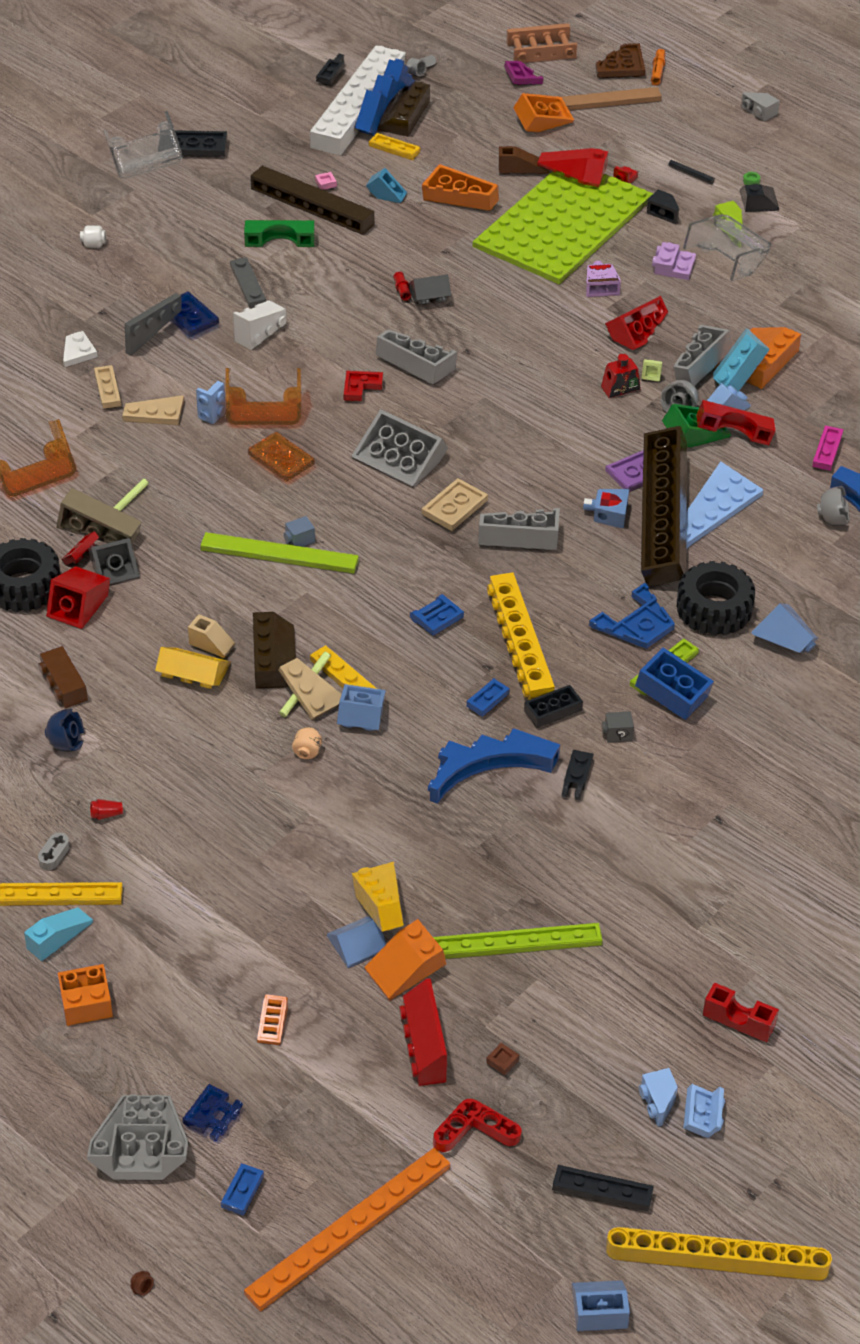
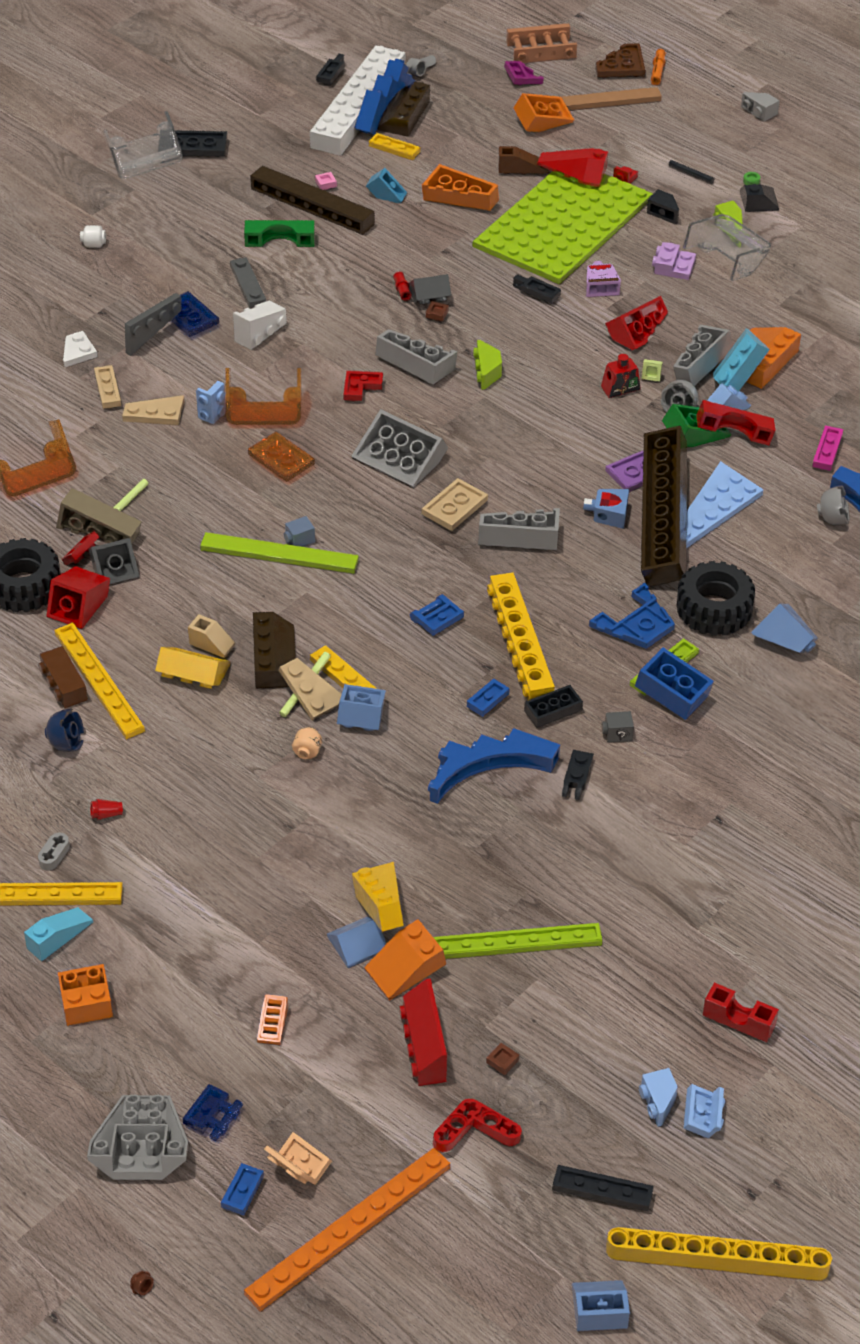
(99, 681): none -> yellow tile
(300, 1159): none -> light nougat bracket
(437, 311): none -> copper plate
(488, 363): none -> lime slope
(537, 288): none -> black hinge

